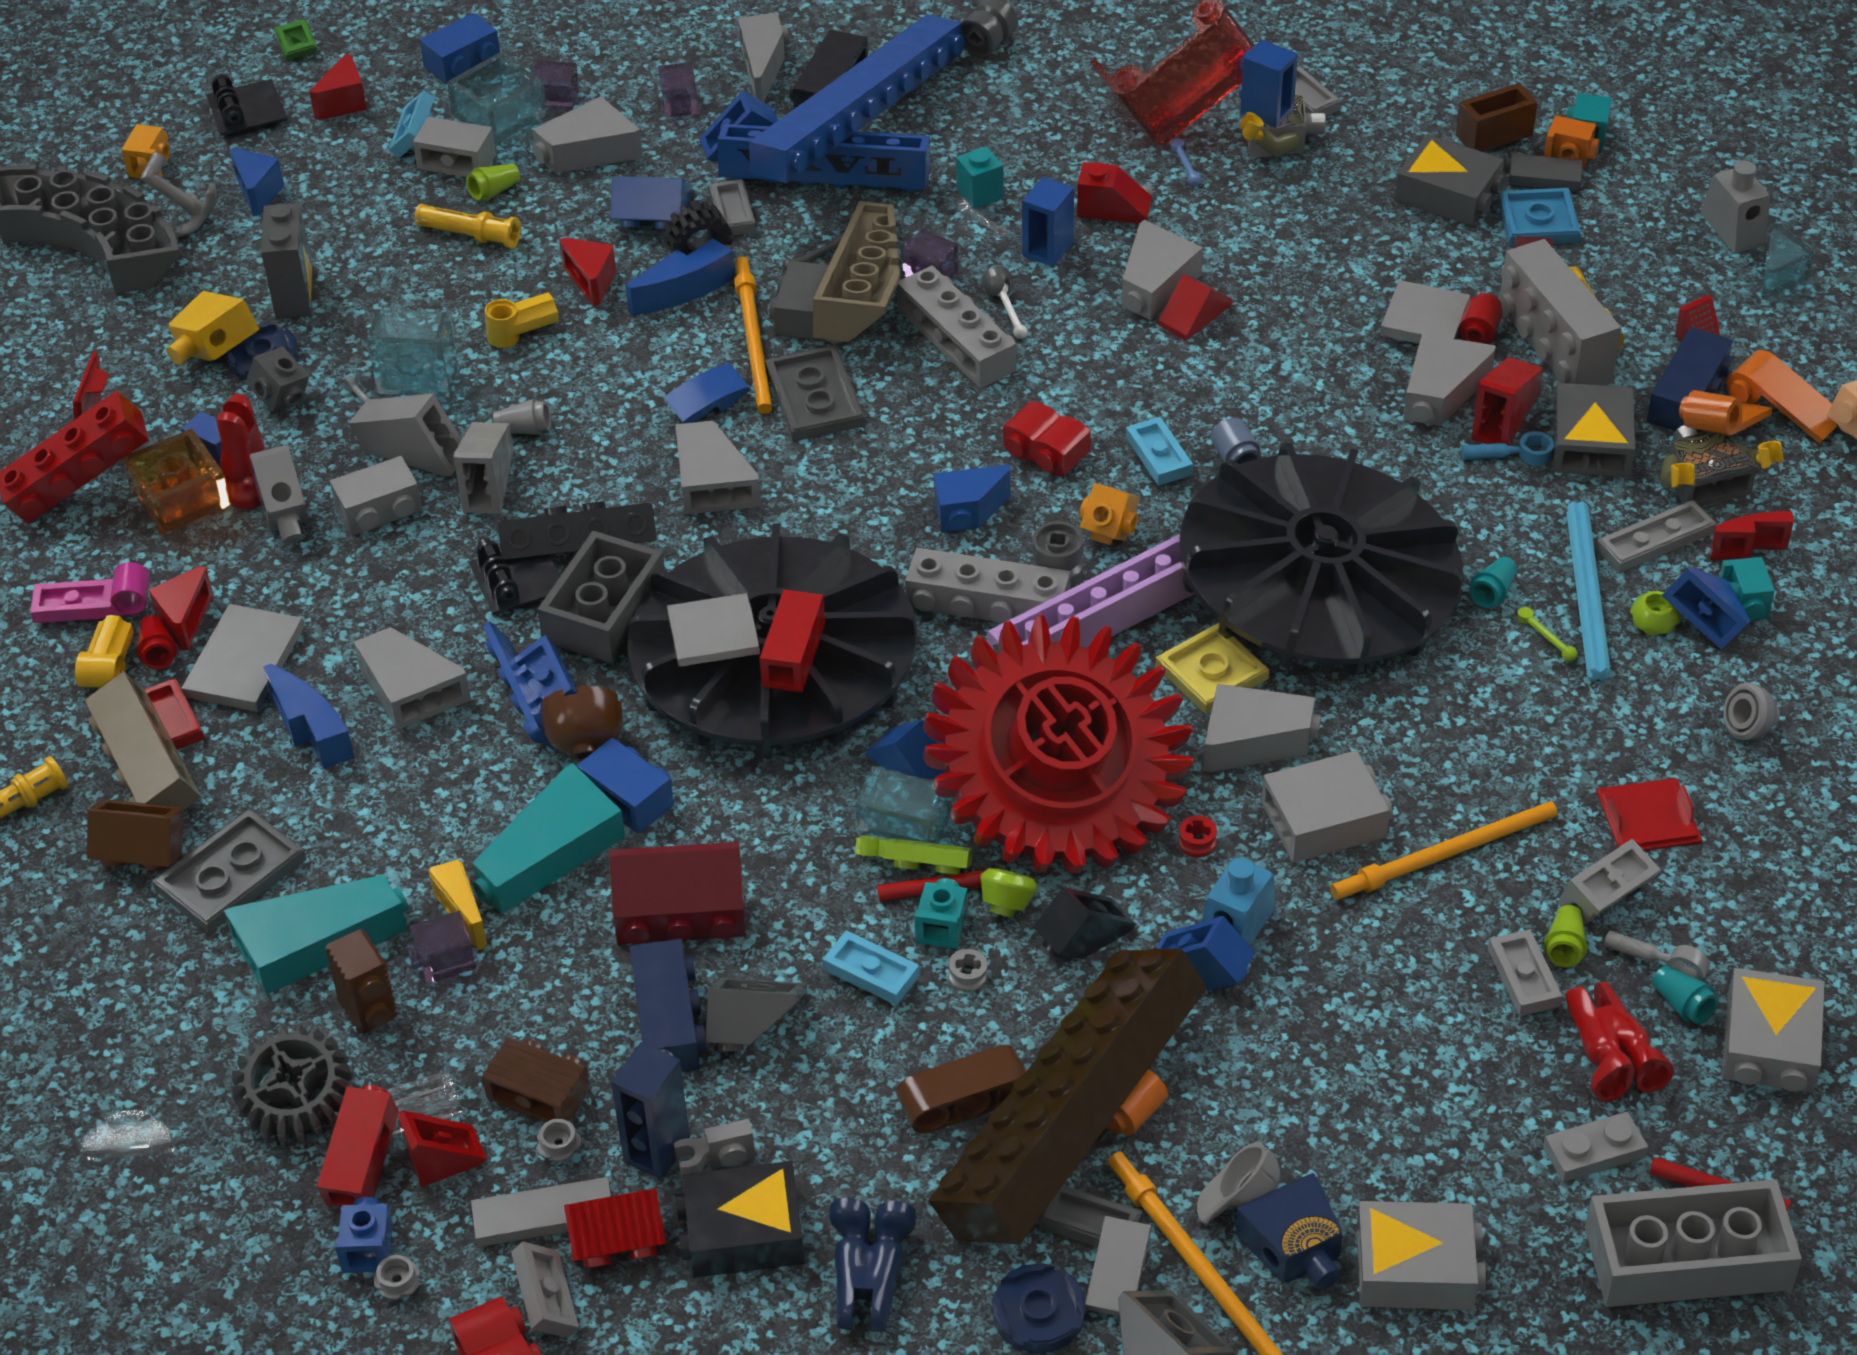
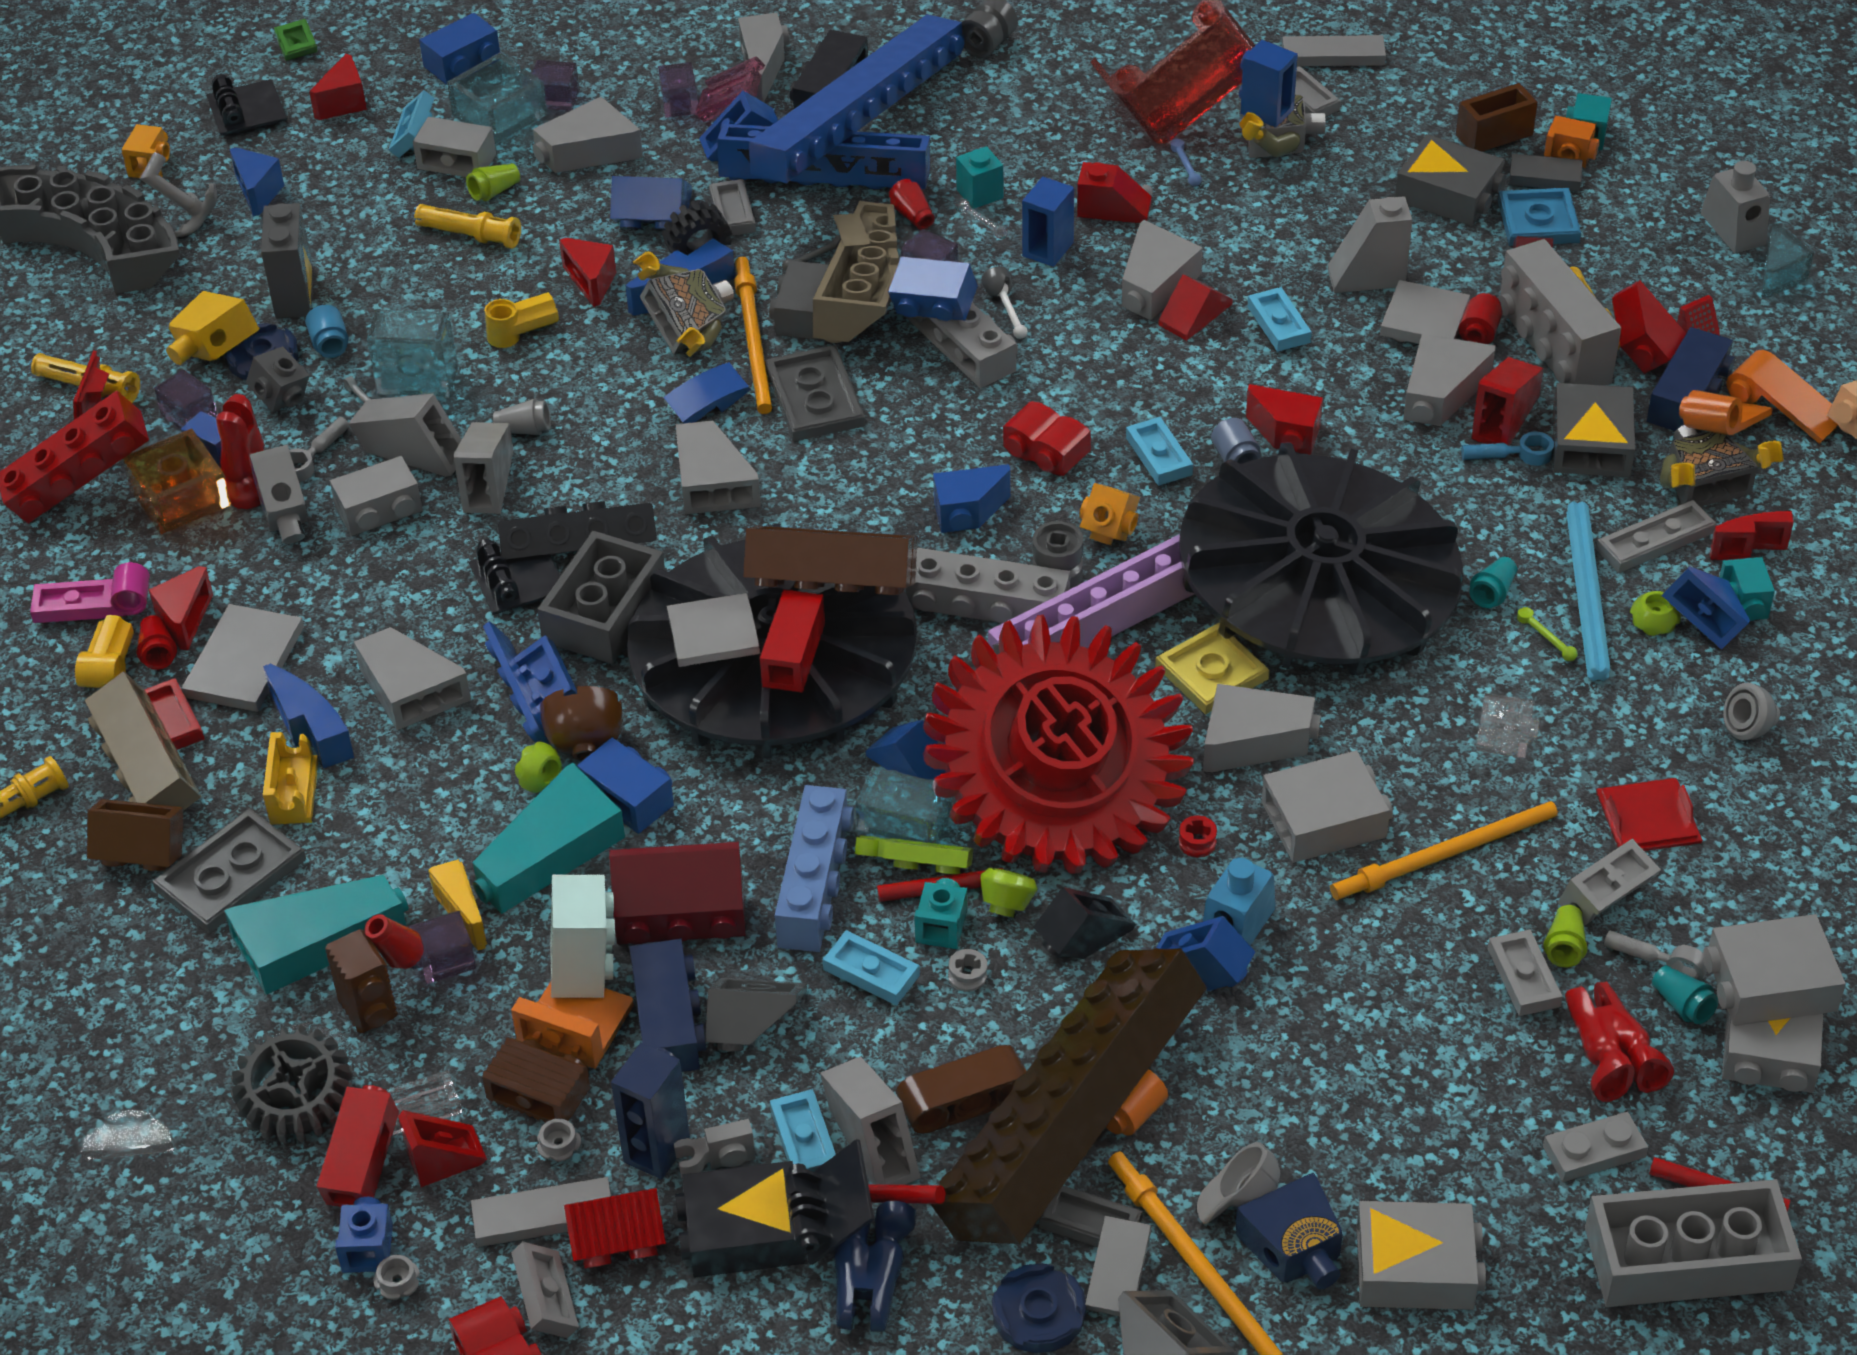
(51, 368): none -> yellow pin
(183, 398): none -> clear purple brick
(290, 781): none -> yellow hinge
(318, 445): none -> light grey piece
(327, 331): none -> dark azure brick
(396, 943): none -> red cone
(538, 766): none -> lime plate
(572, 1024): none -> orange bracket
(581, 936): none -> light aqua brick
(683, 304): none -> torso
(727, 86): none -> clear pink plate
(802, 1129): none -> medium azure plate
(812, 868): none -> medium blue brick
(829, 1202): none -> black hinge
(830, 556): none -> reddish brown piece
(851, 229): none -> dark tan sticker
(876, 1117): none -> light grey slope
(907, 1193): none -> red bar
(911, 203): none -> red cone
(933, 288): none -> piece
(1279, 319): none -> medium azure plate
(1285, 416): none -> red slope
(1337, 50): none -> light grey tile
(1374, 249): none -> light grey slope
(1506, 725): none -> clear brick
(1647, 328): none -> red slope
(1774, 970): none -> light grey brick

